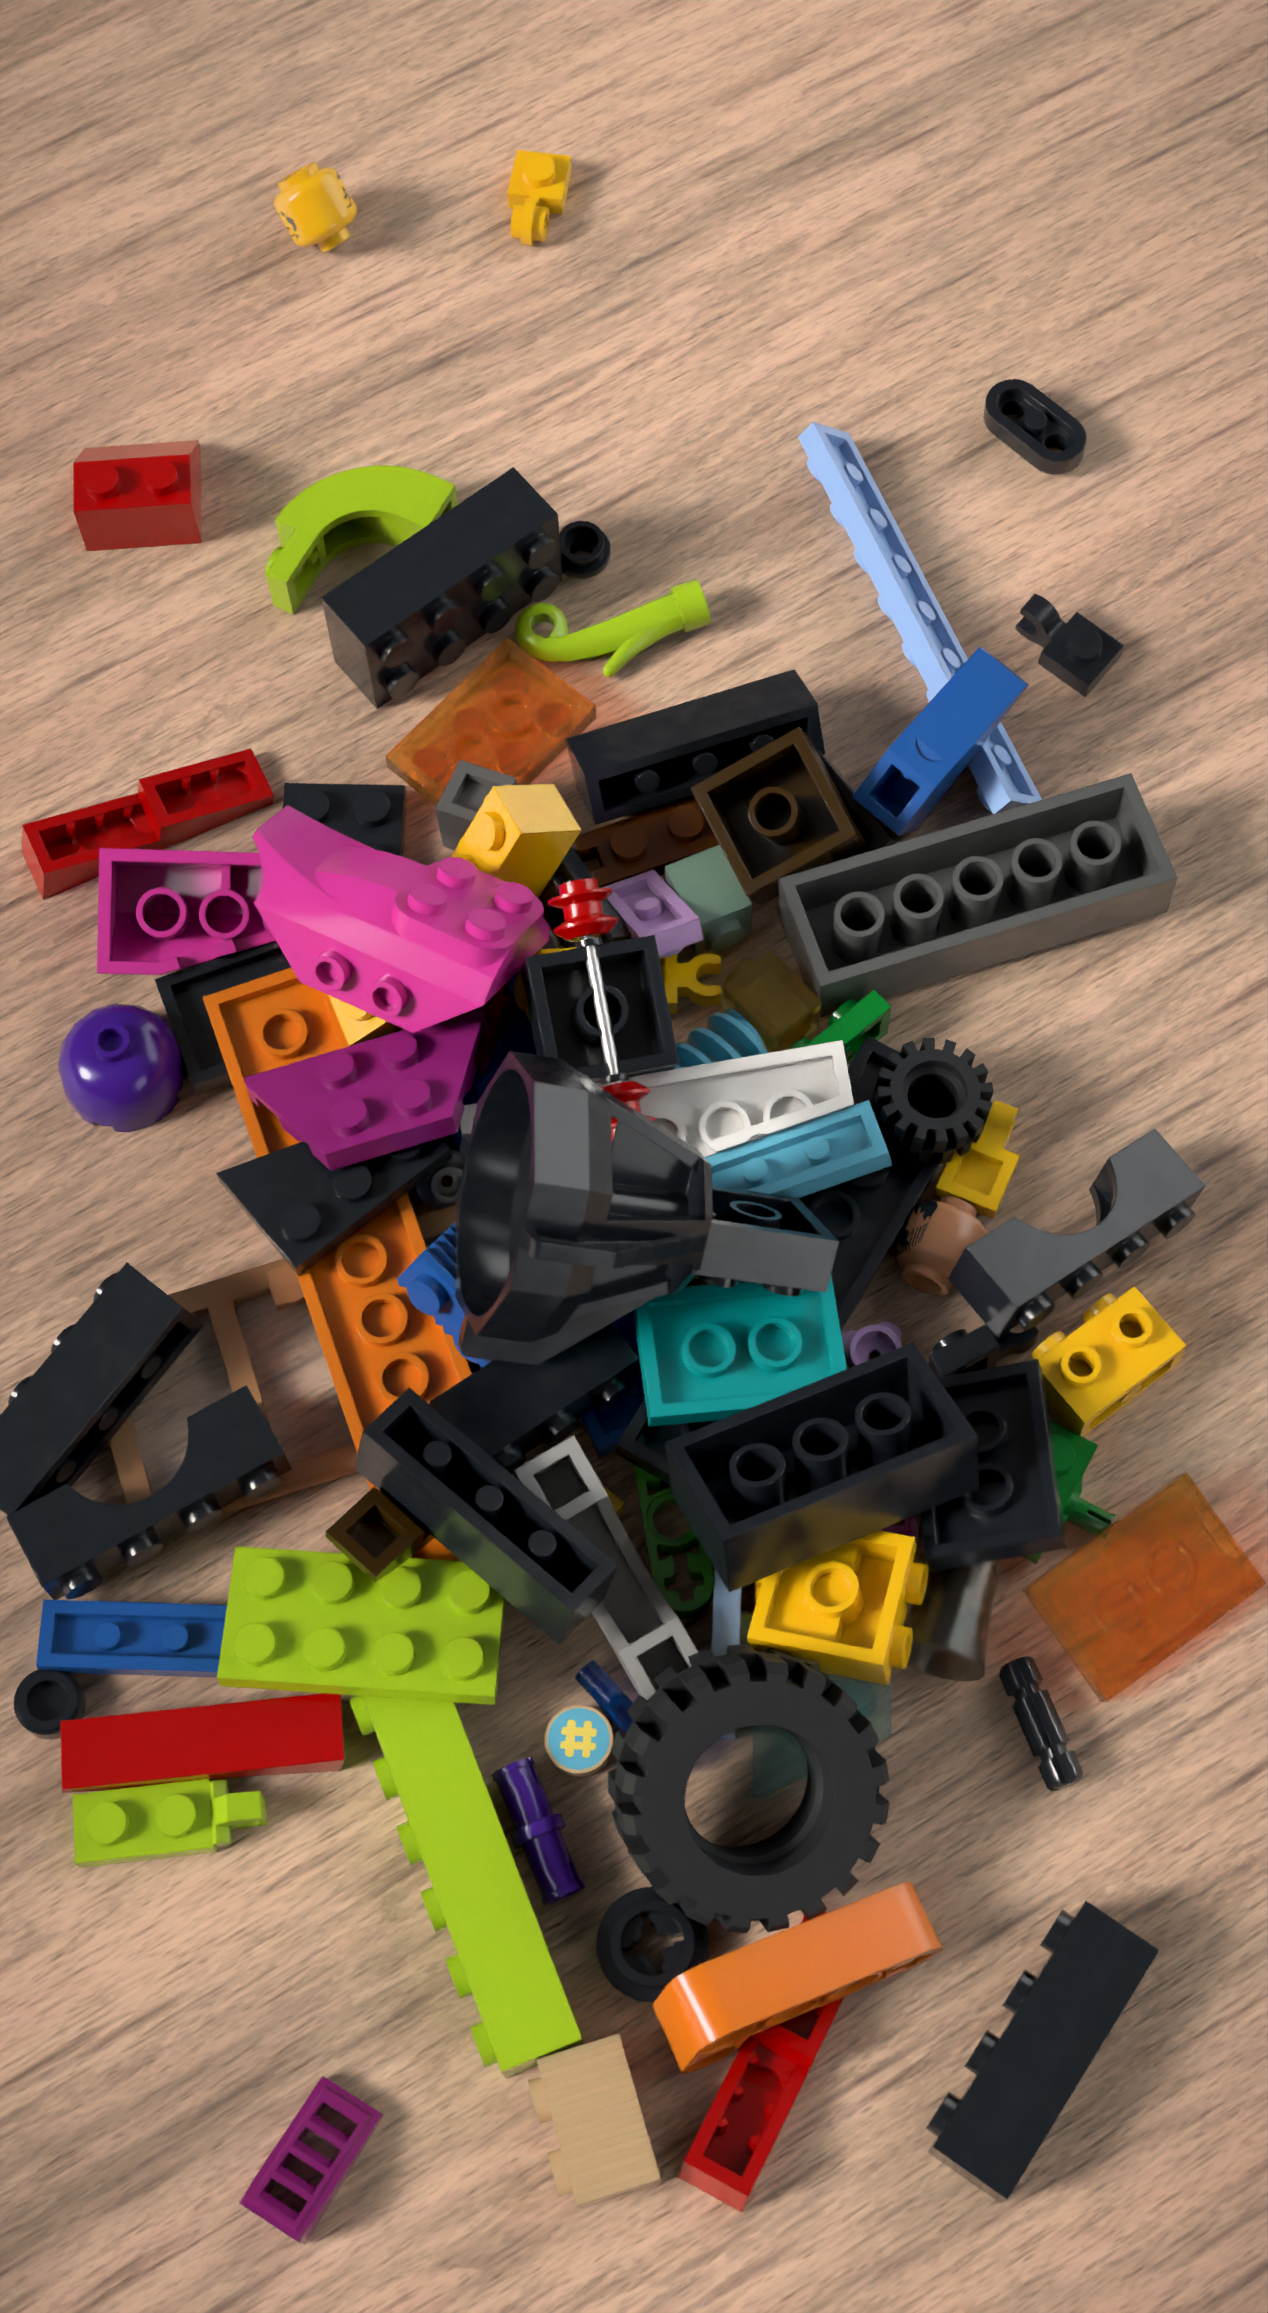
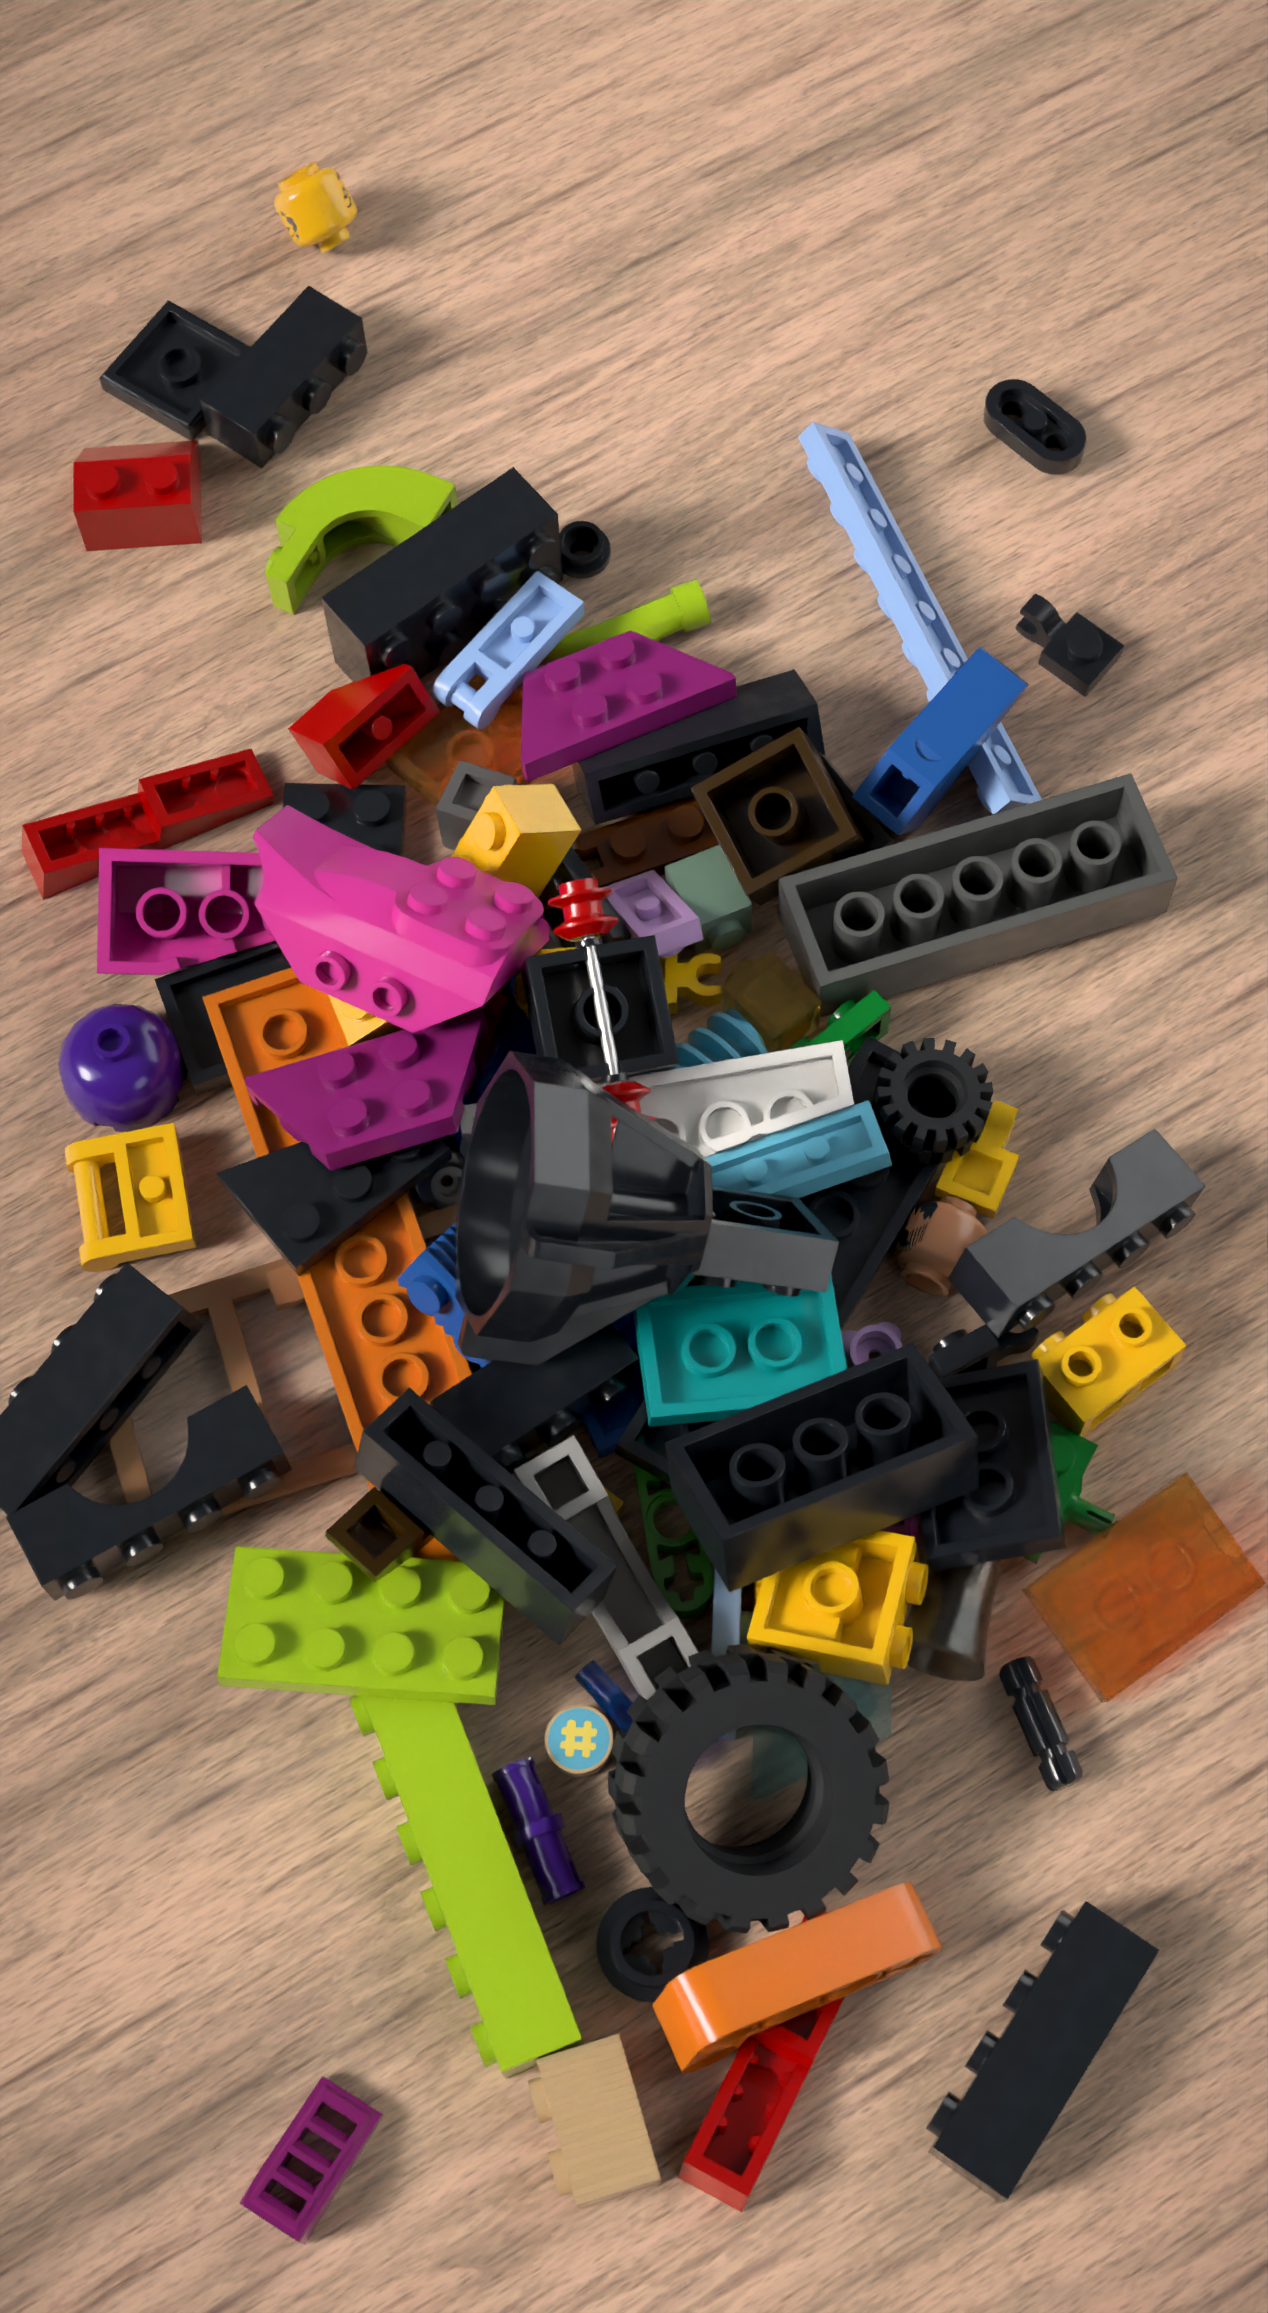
(47, 1699): black tile -> none
(131, 1638): blue plate -> none
(150, 1192): none -> yellow plate
(160, 1821): lime hinge -> none
(173, 368): none -> black tile
(203, 1743): red slope -> none
(285, 377): none -> black brick
(363, 724): none -> red slope
(507, 648): none -> light blue plate
(536, 189): yellow plate -> none
(610, 698): none -> magenta wing

